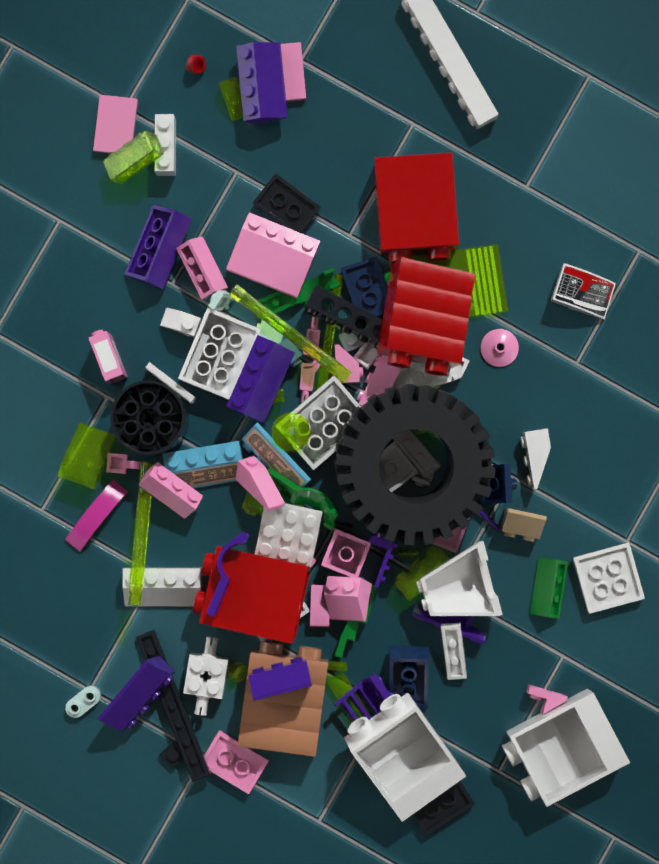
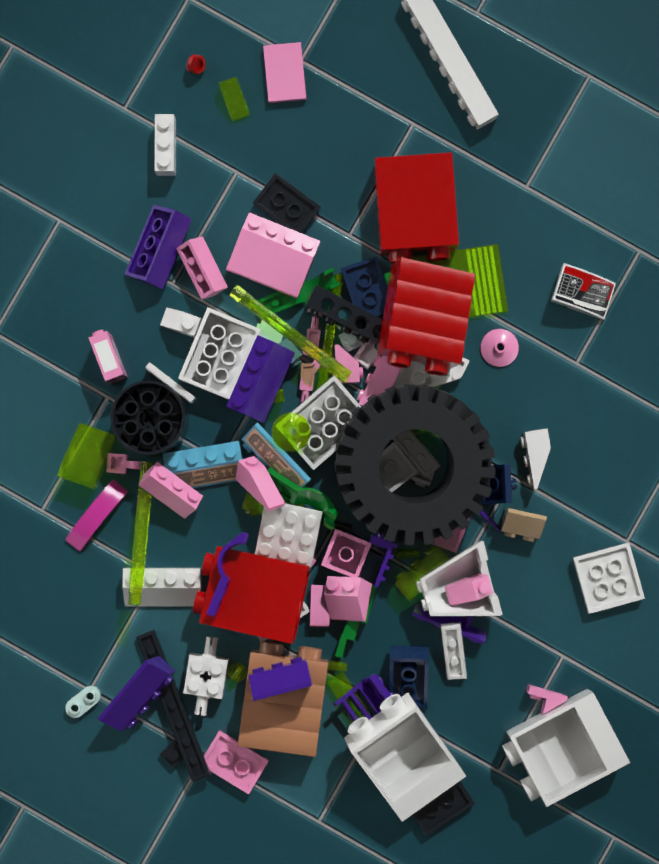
(114, 123): bright pink tile -> none
(133, 157): clear neon green brick -> none
(220, 300): light aqua plate -> none
(262, 82): dark purple slope -> none
(469, 589): none -> bright pink slope
(549, 587): green panel -> none

